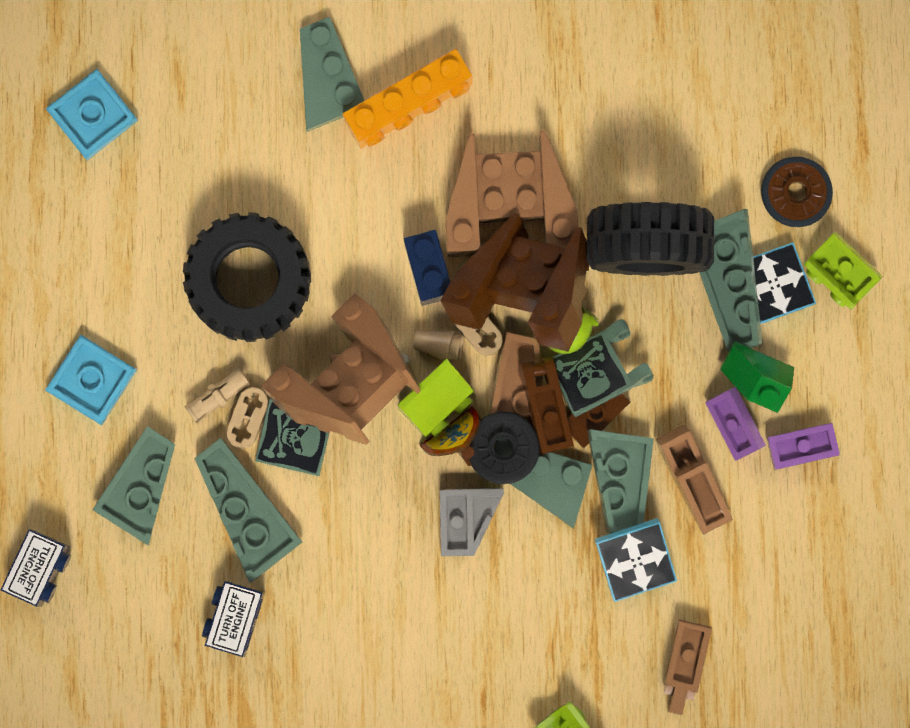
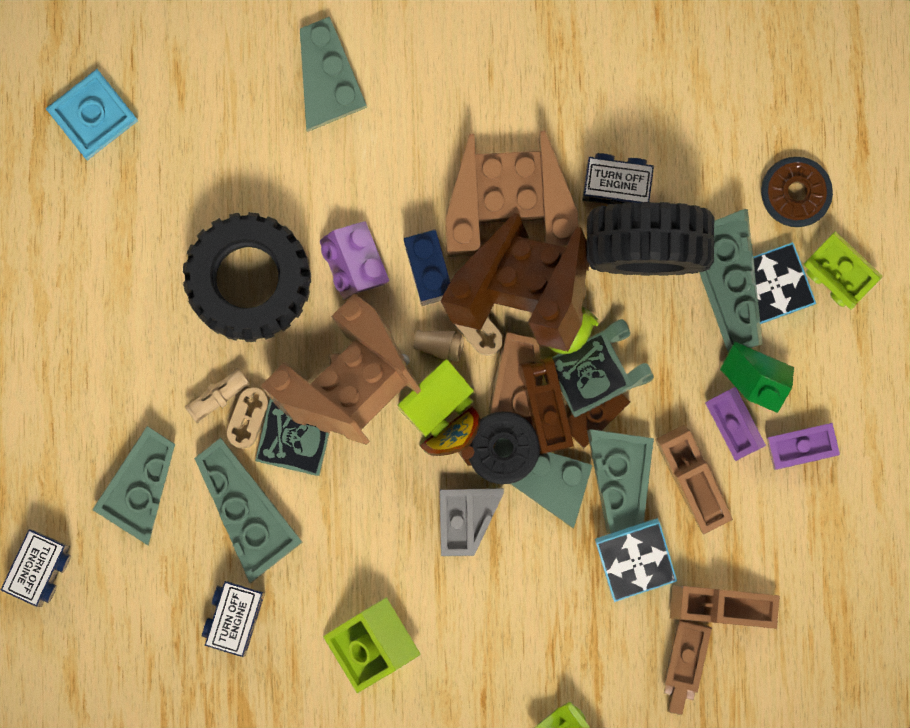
(91, 380): medium azure tile -> none
(353, 259): none -> medium lavender bracket
(371, 645): none -> lime slope
(408, 98): light orange brick -> none
(617, 181): none -> brick
(724, 606): none -> medium nougat slope

